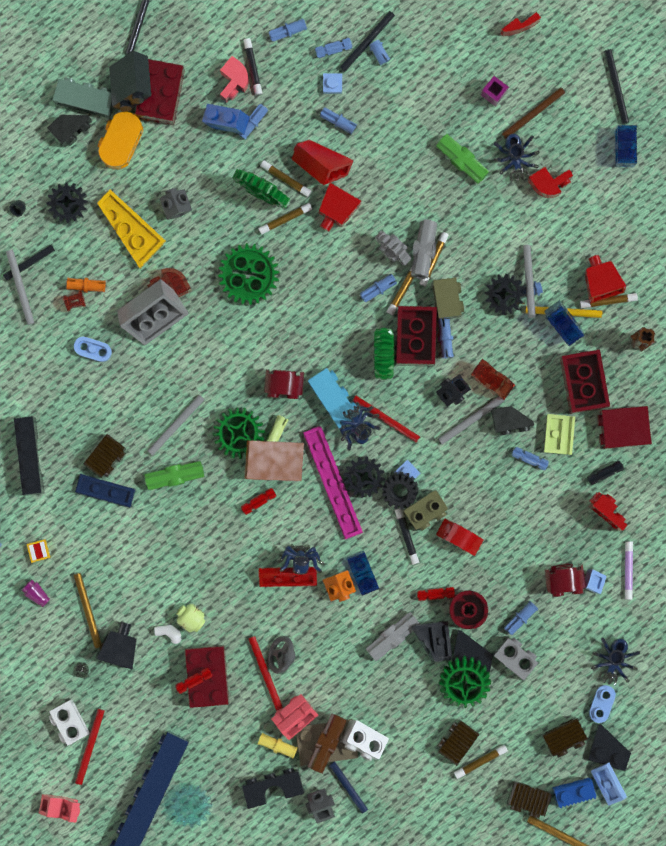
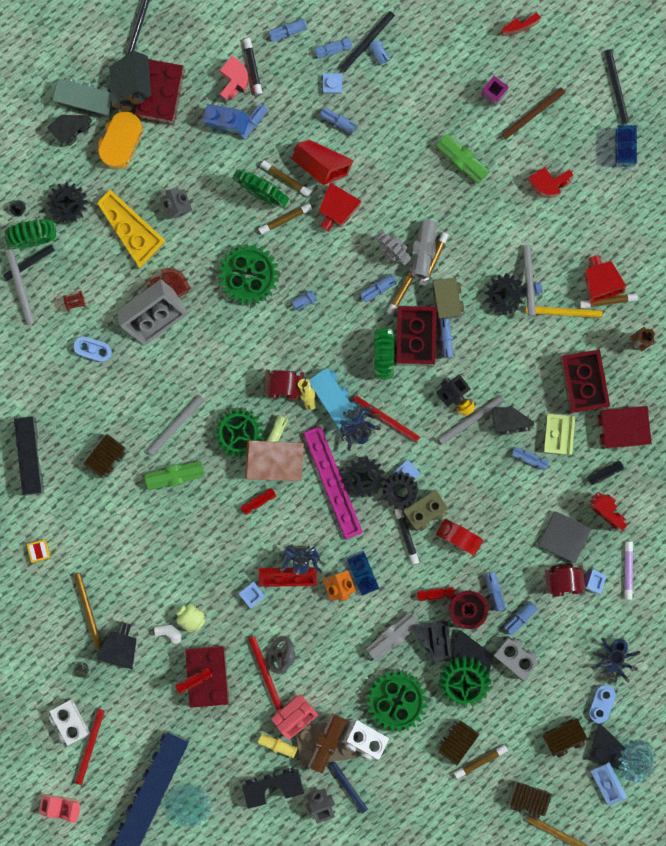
(30, 234): none -> green gear
(35, 593): magenta cone -> none
(86, 285): orange pin -> none
(105, 490): dark blue tile -> none
(252, 595): none -> light blue plate
(304, 300): none -> medium blue pin
(308, 394): none -> light yellow pin
(413, 708): none -> green gear
(466, 407): none -> yellow plate
(492, 380): clear red brick -> none
(495, 592): none -> medium blue axle
(515, 153): animal -> none
(564, 323): clear blue brick -> none
(564, 537): none -> dark grey slope
(574, 792): blue brick -> none
(637, 760): none -> clear light blue gear

